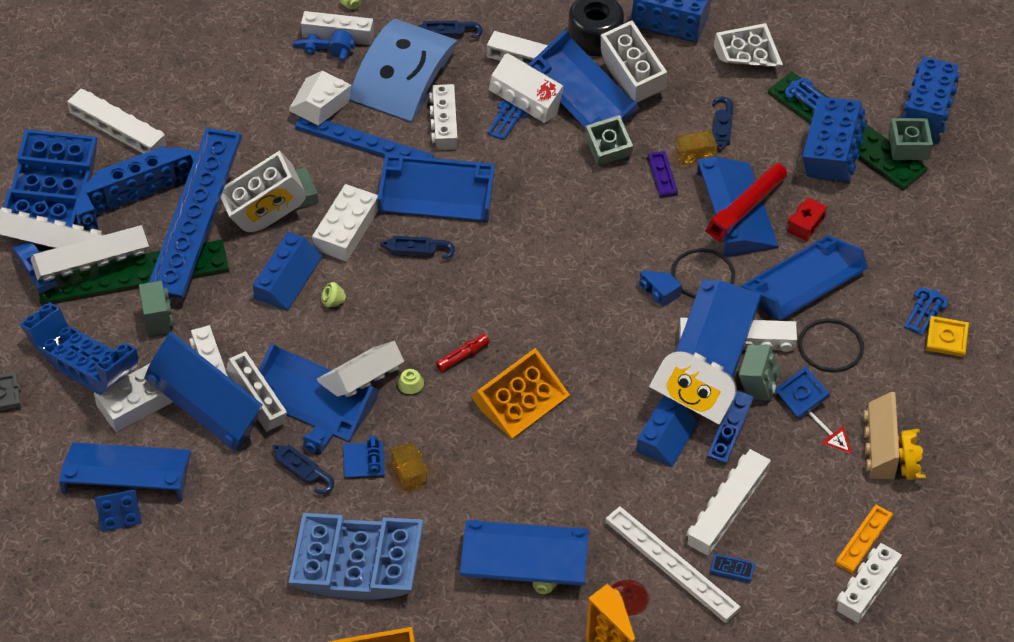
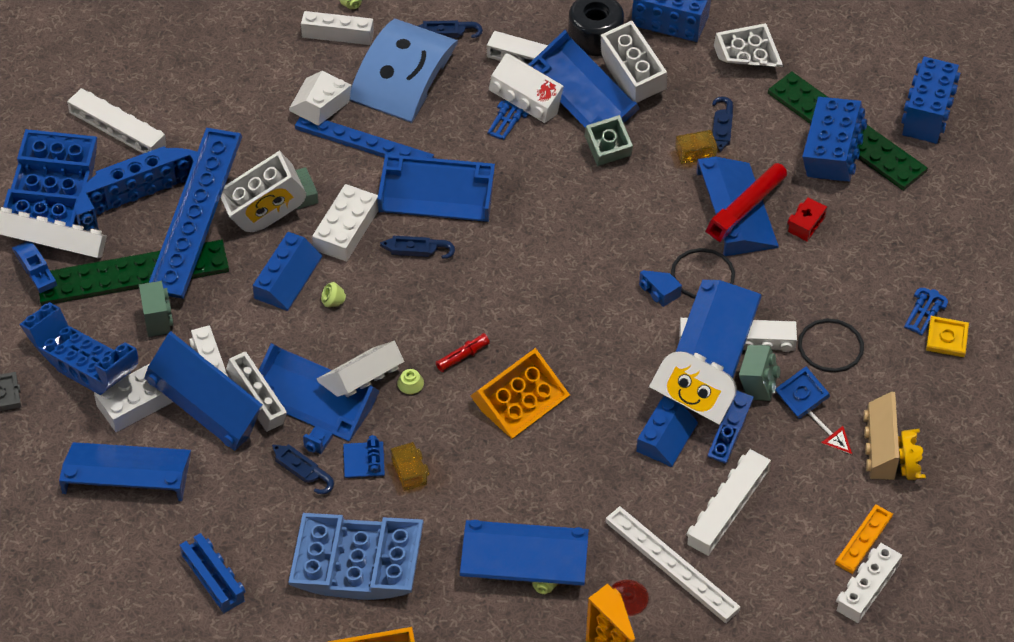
(89, 252): white brick -> none
(118, 510): blue hinge -> none
(212, 573): none -> blue brick
(339, 44): blue piece -> none
(444, 117): white brick -> none
(662, 174): dark purple tile -> none
(732, 568): tile -> none
(799, 92): blue piece -> none
(807, 276): blue slope -> none
(910, 139): sand green brick -> none

